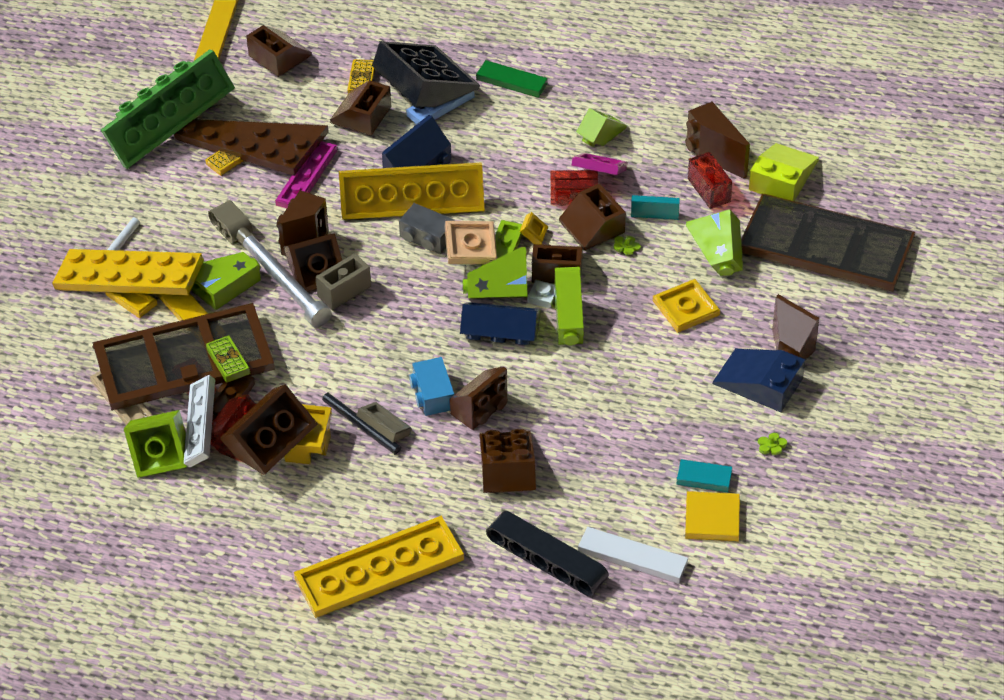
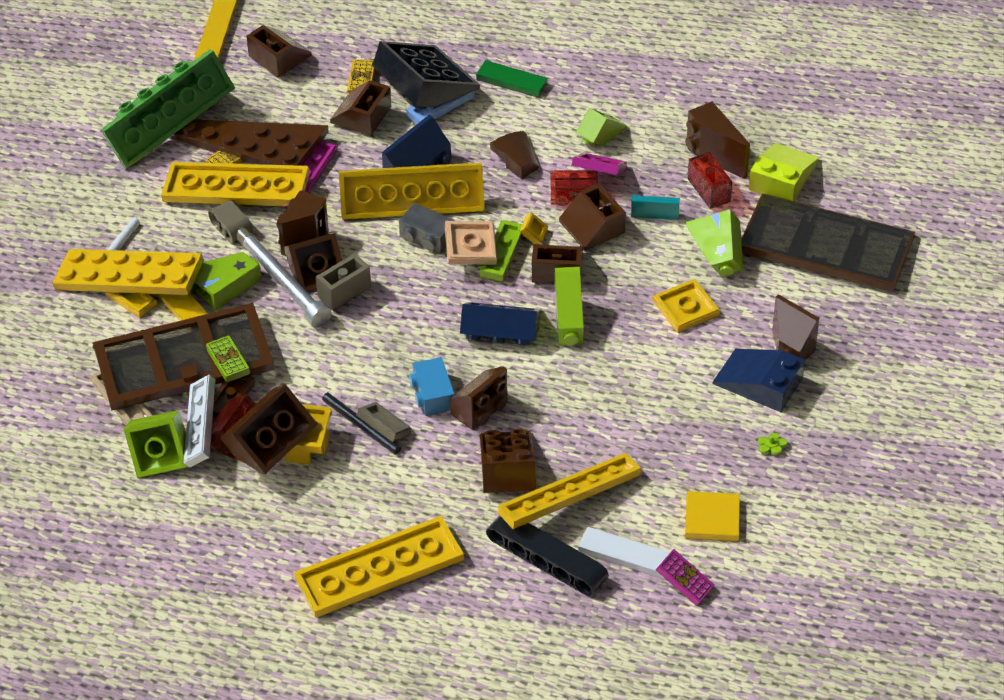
(235, 182): none -> yellow plate
(499, 278): lime slope -> none
(516, 152): none -> reddish brown slope
(542, 294): white plate -> none
(569, 490): none -> yellow plate
(626, 245): lime plant -> none
(685, 577): none -> dark pink tile
(704, 475): teal tile -> none

